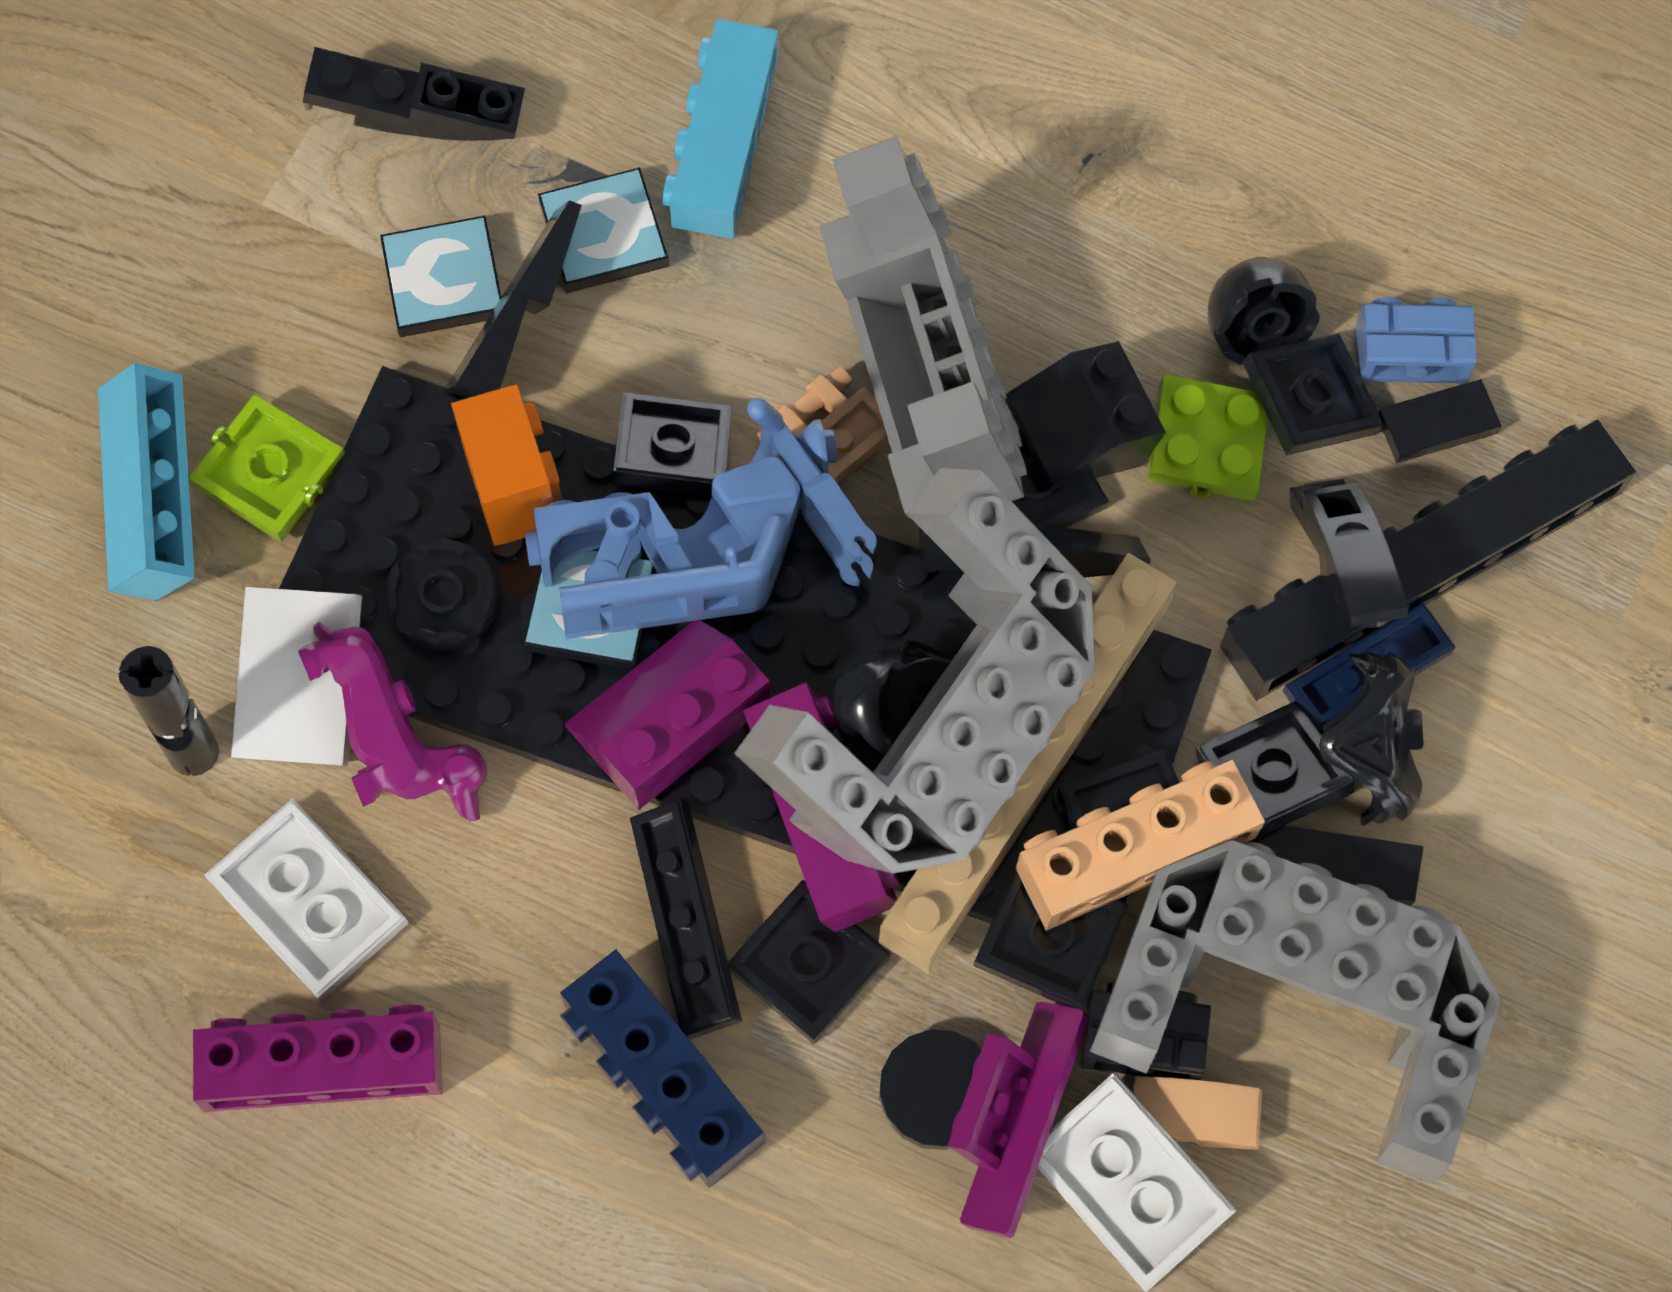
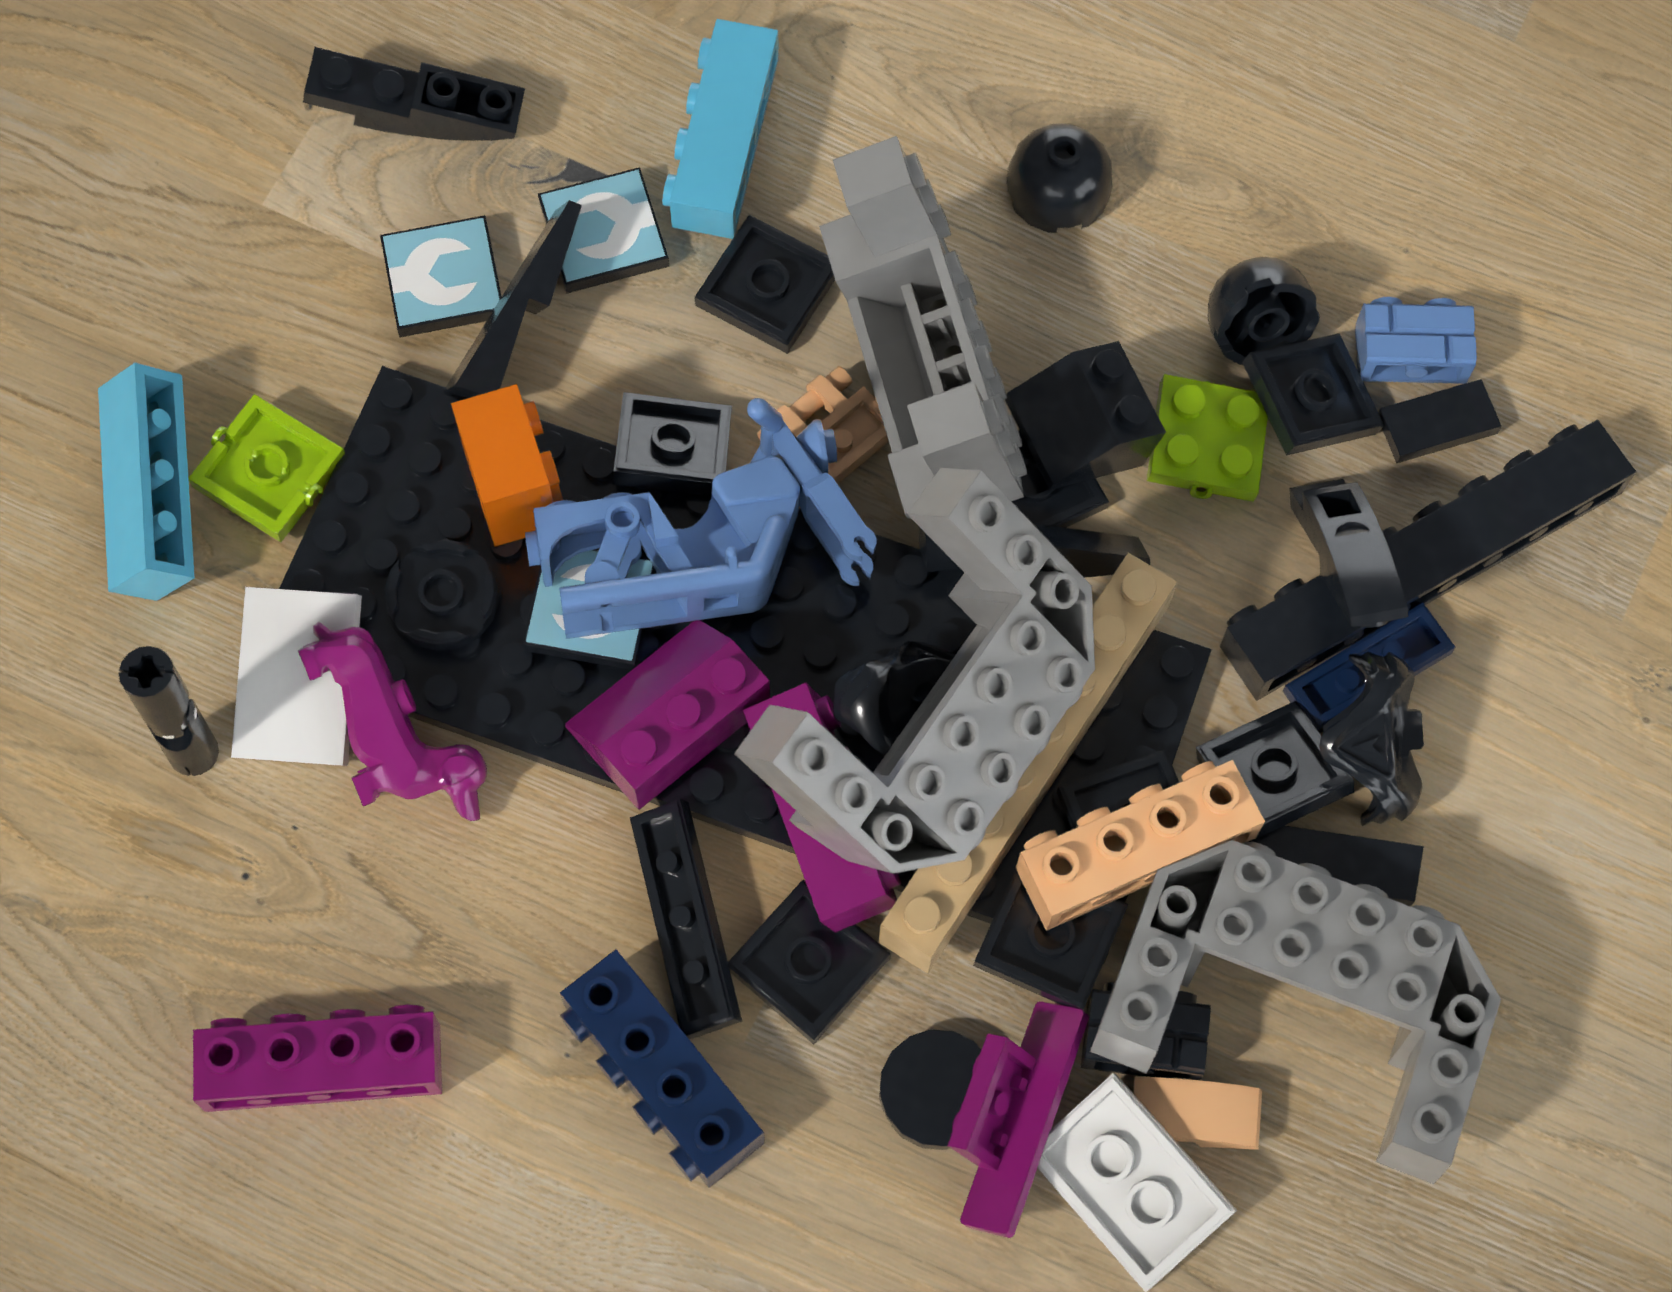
(306, 899): white tile -> none
(767, 284): none -> black tile
(1060, 178): none -> black cylinder

